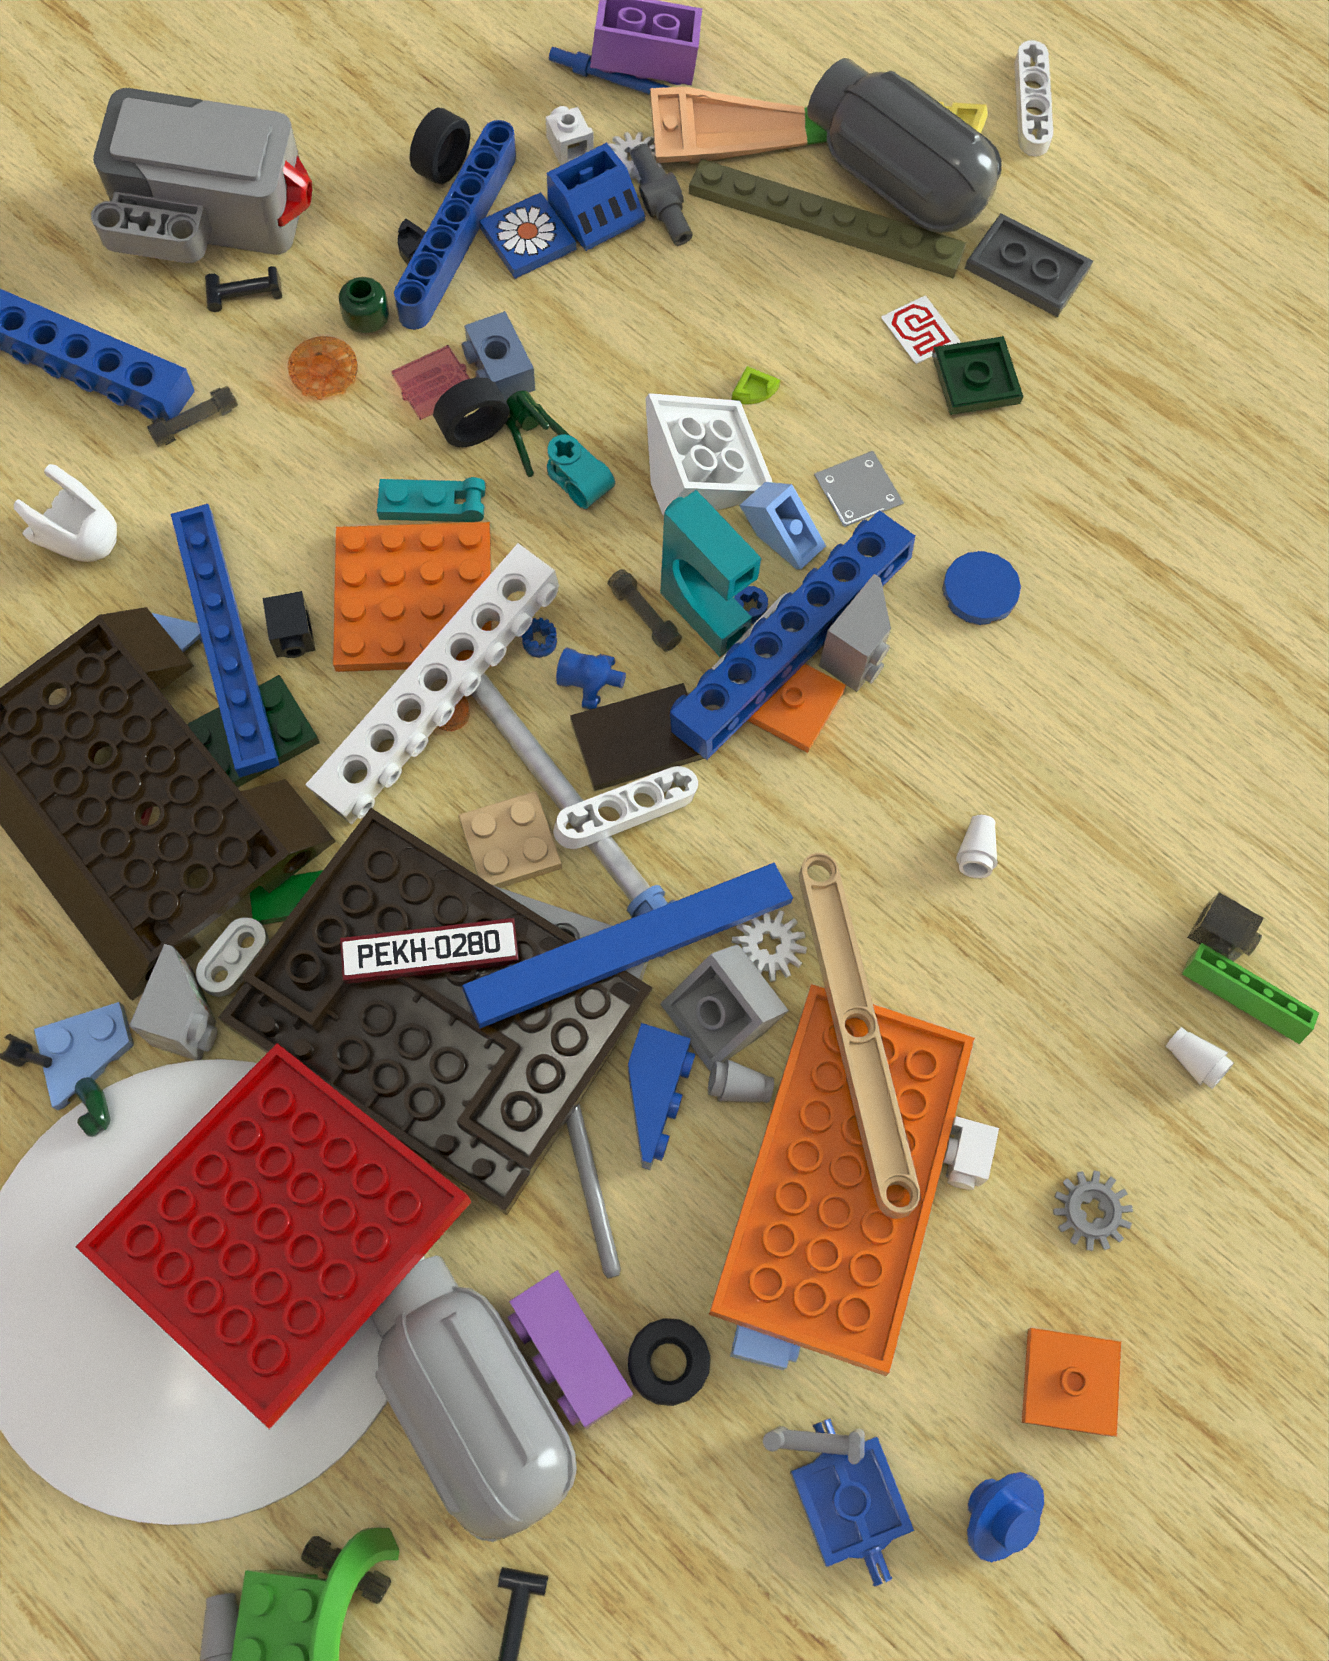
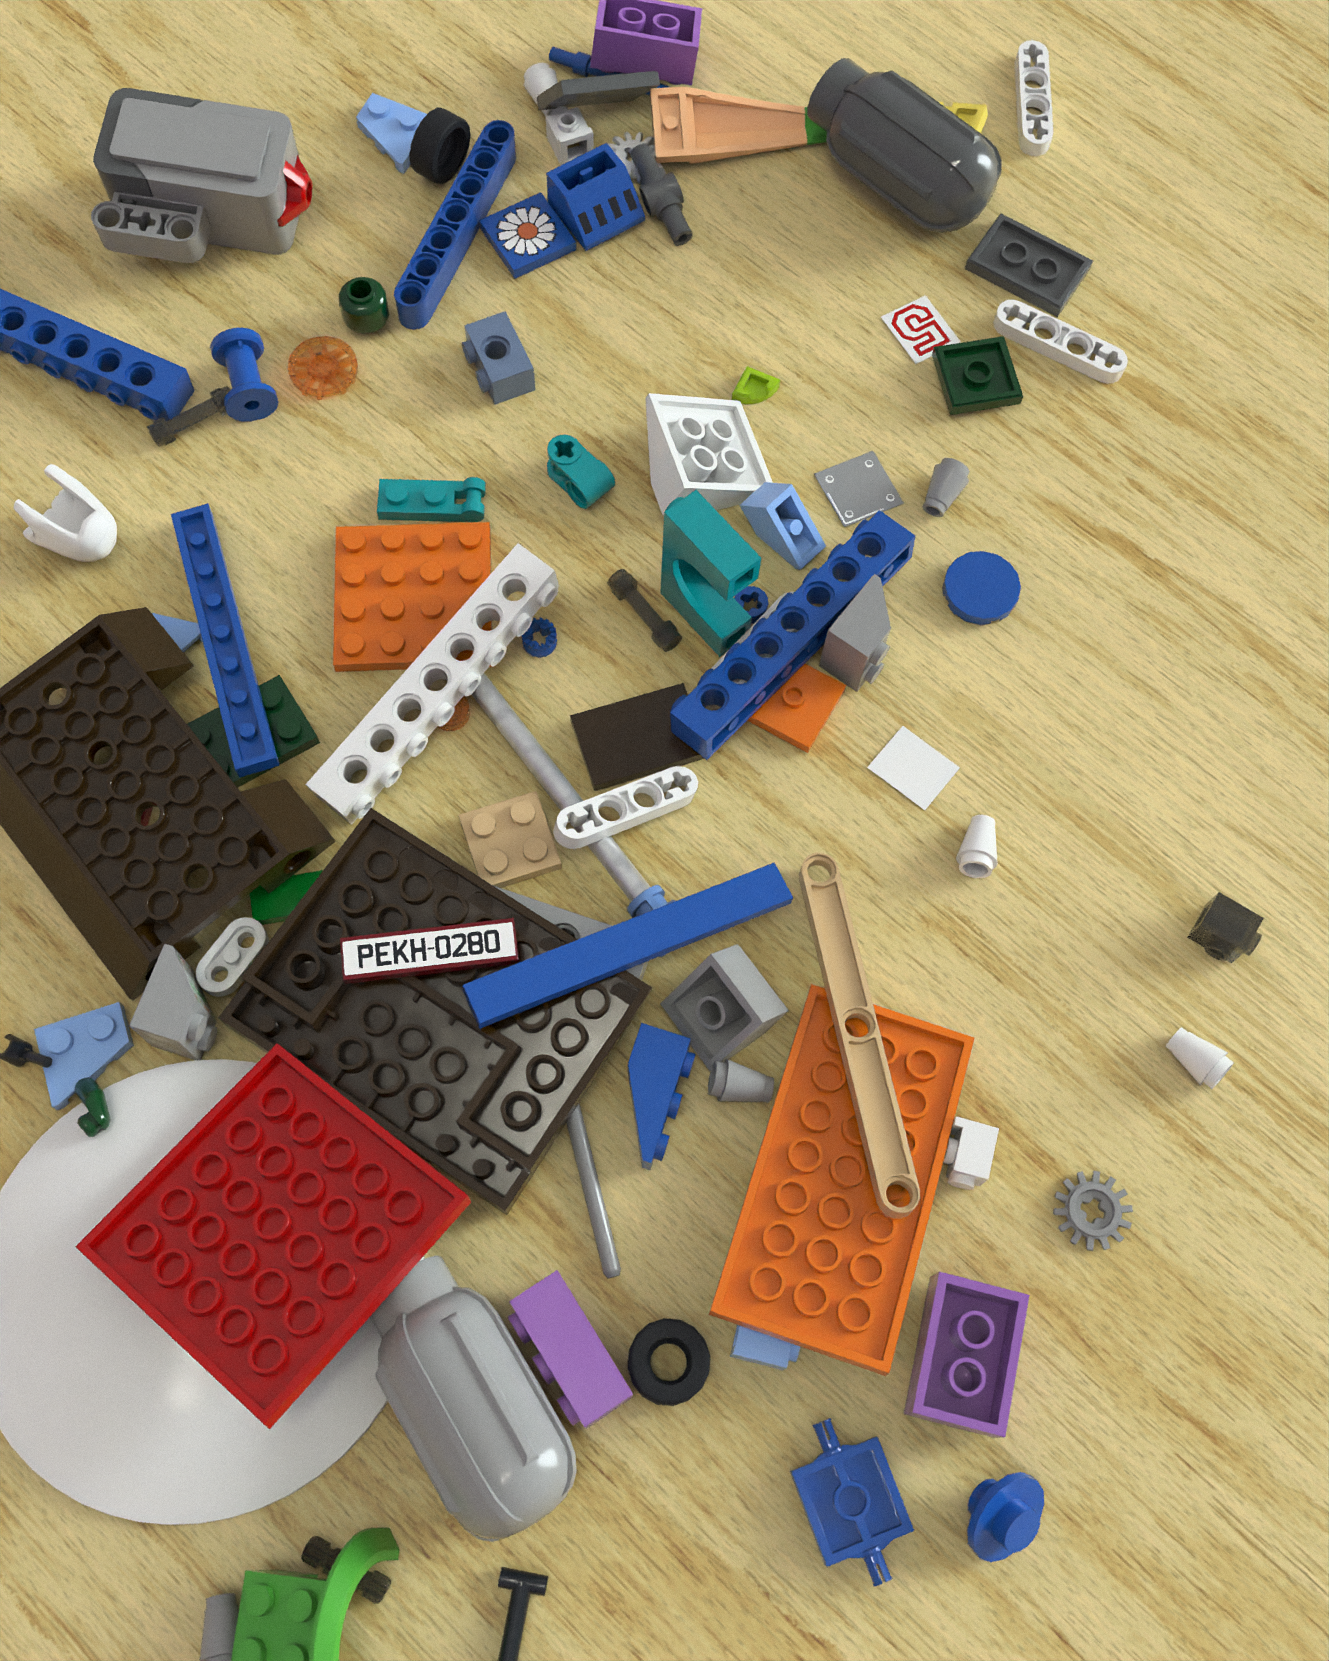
(217, 291): black piece -> none
(249, 397): none -> blue piece
(289, 625): black brick -> none
(390, 127): none -> light blue wing
(409, 239): black tile -> none
(429, 378): clear pink piece -> none
(465, 398): black tyre -> none
(527, 415): dark green plant -> none
(538, 79): none -> white cone
(588, 673): blue piece -> none
(598, 90): none -> dark grey tile
(784, 952): white gear -> none
(827, 218): olive plate -> none
(850, 1445): light grey piece -> none
(913, 767): none -> white sticker
(945, 485): none -> light grey cone
(967, 1355): none -> medium lavender brick
(1063, 335): none -> white beam
(1071, 1382): orange plate -> none
(1250, 993): bright green piece -> none

